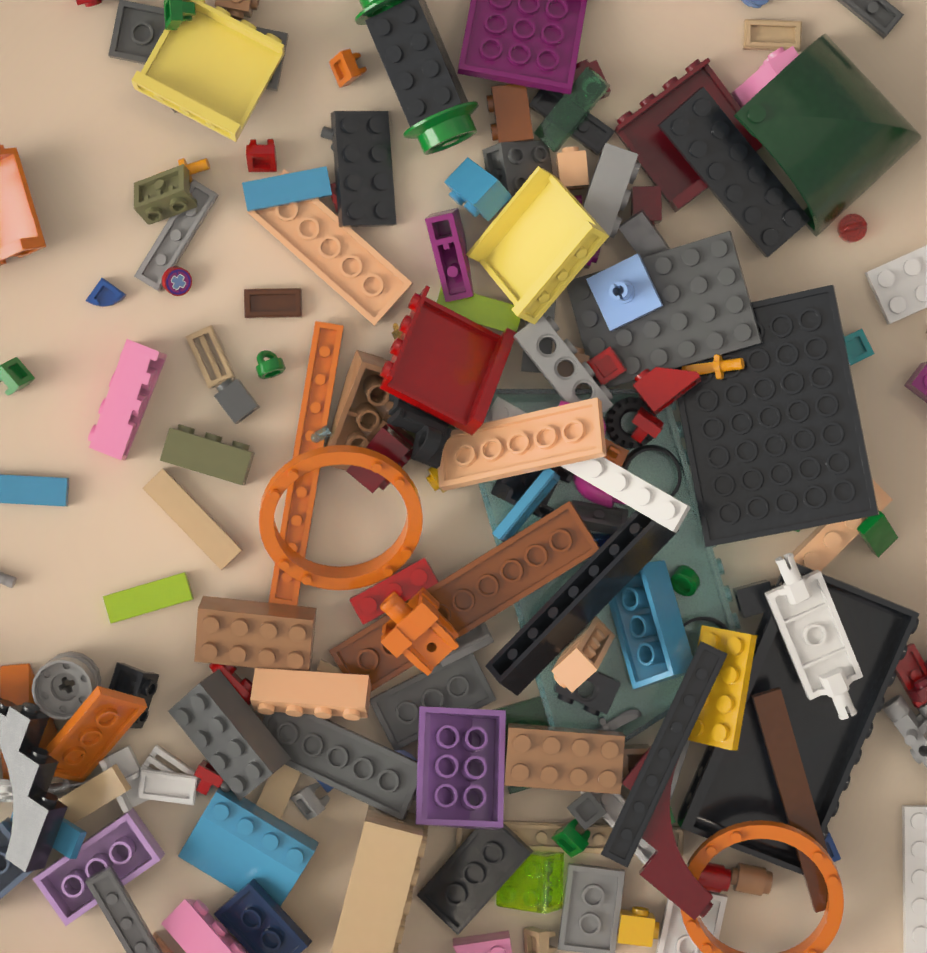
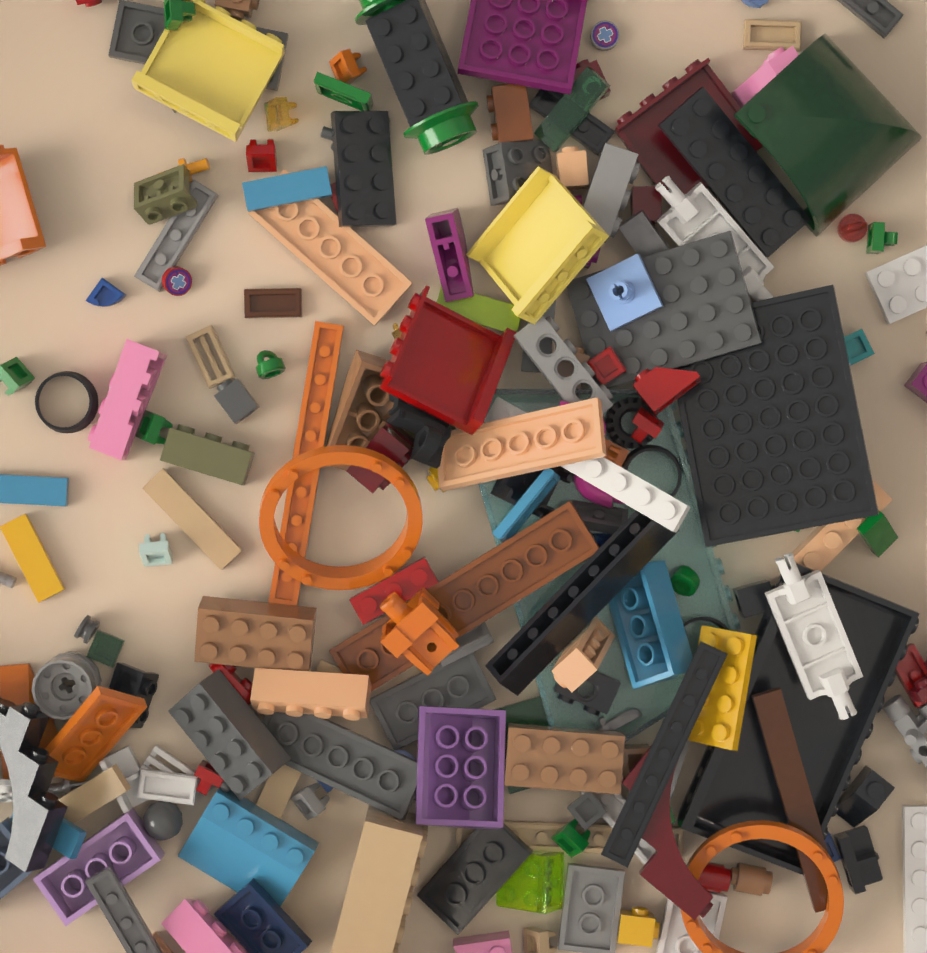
(32, 557): none -> yellow tile
(87, 629): none -> dark grey bush
(93, 403): none -> black tyre
(105, 648): none -> clear green tile
(148, 597): lime tile -> none
(150, 428): none -> green tile
(155, 552): none -> light aqua tile
(162, 820): none -> dark grey piece
(278, 114): none -> clear yellow tile
(321, 434): clear light blue piece -> none
(343, 92): none -> green tile
(477, 189): dark azure brick -> none
(604, 35): none -> tile
(701, 216): none -> white plate
(717, 366): light orange piece -> none
(858, 858): none -> black panel
(863, 797): none -> black slope
(878, 238): none -> green tile

